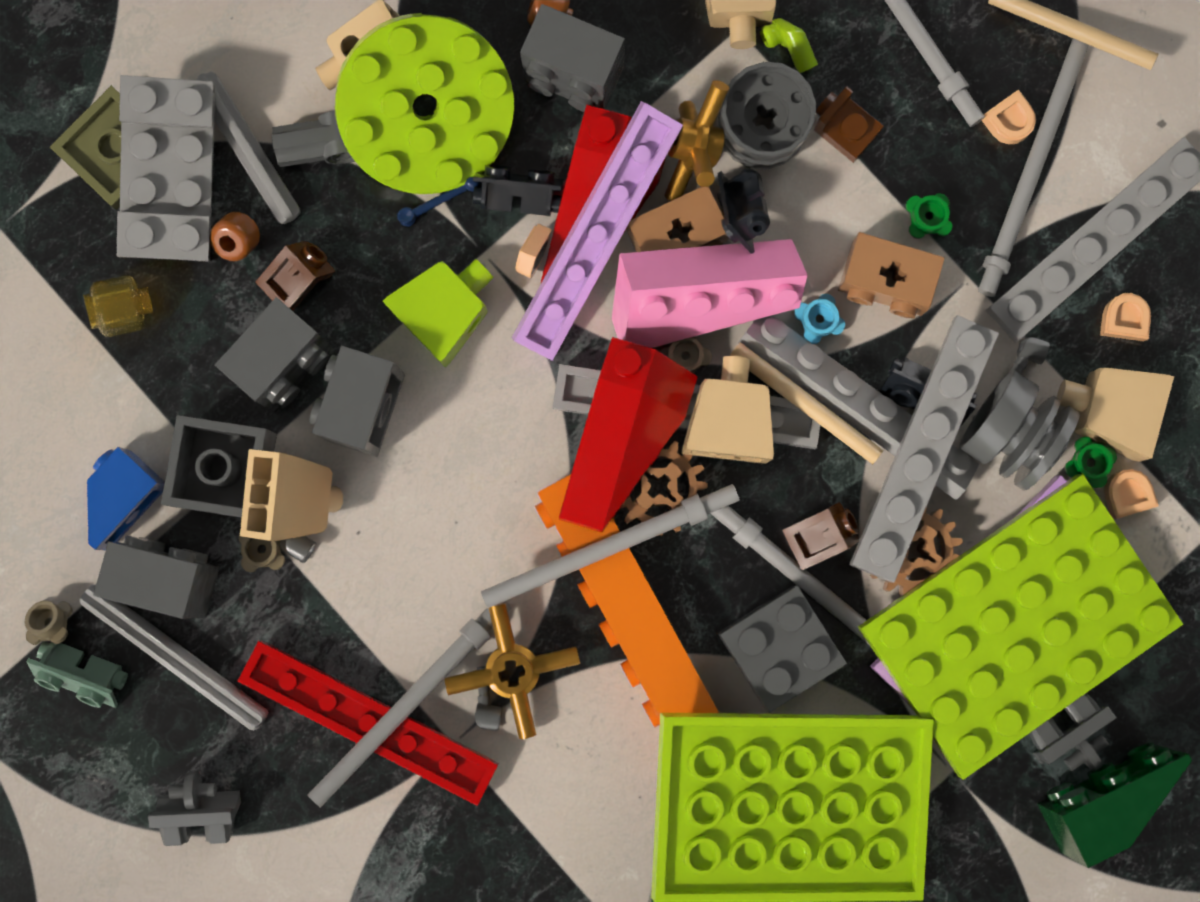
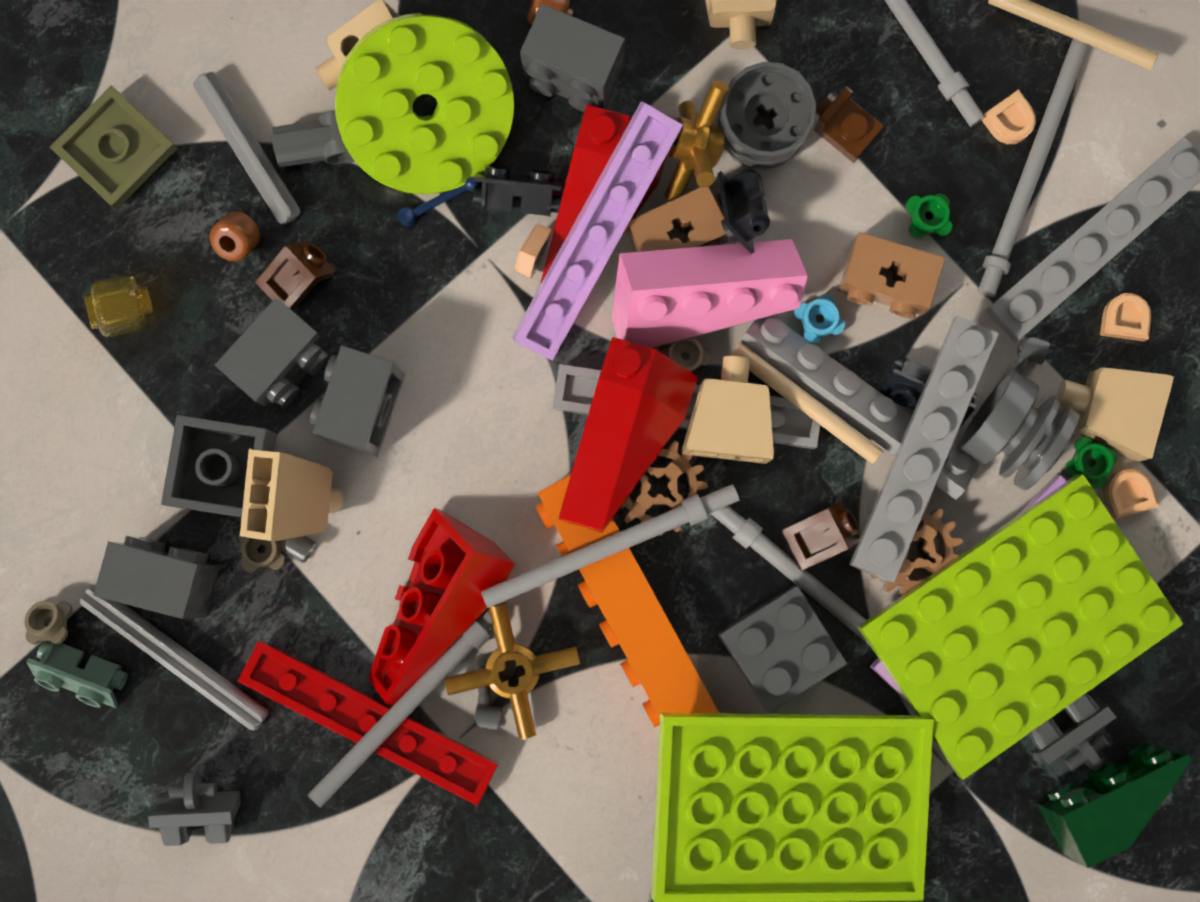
(118, 495): blue slope -> none
(166, 168): light grey piece -> none
(438, 602): none -> red wedge
(442, 307): lime torso -> none
(793, 39): lime arm -> none

